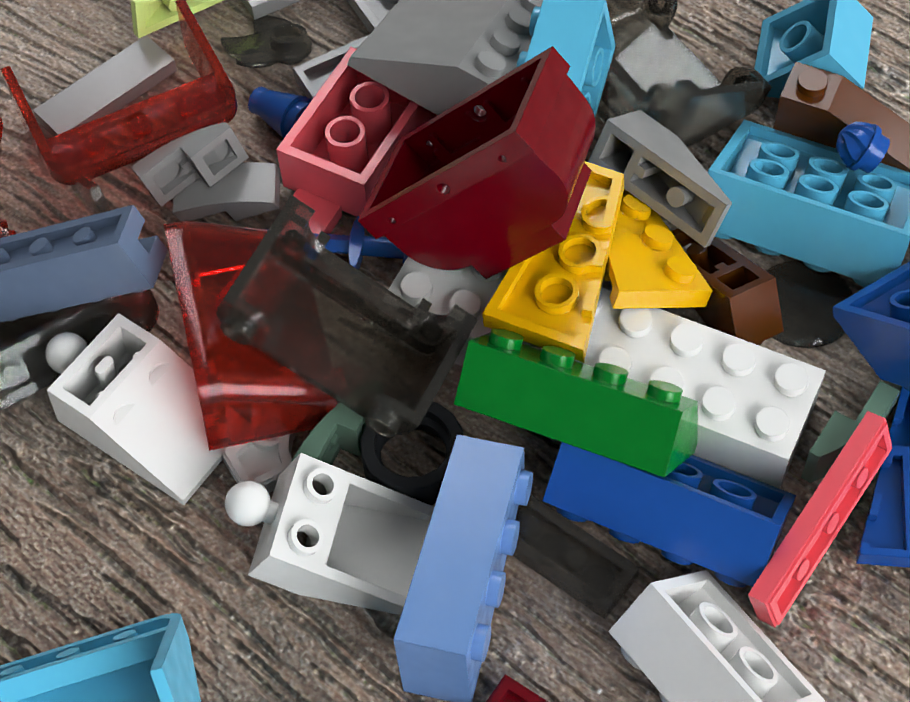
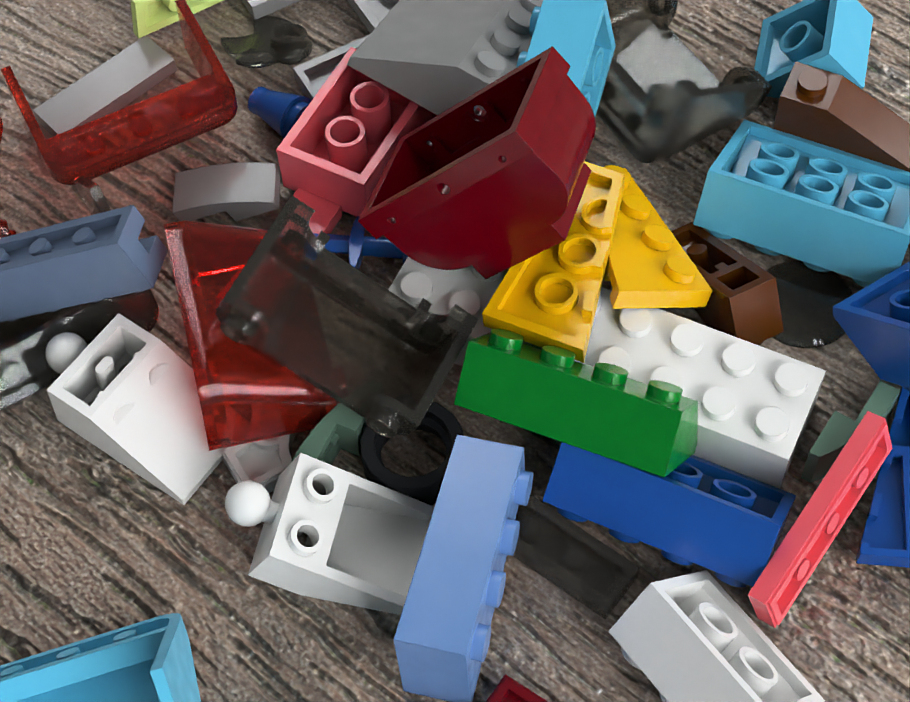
(201, 153): light grey slope -> none
(662, 174): light grey slope -> none
(862, 146): blue plate -> none

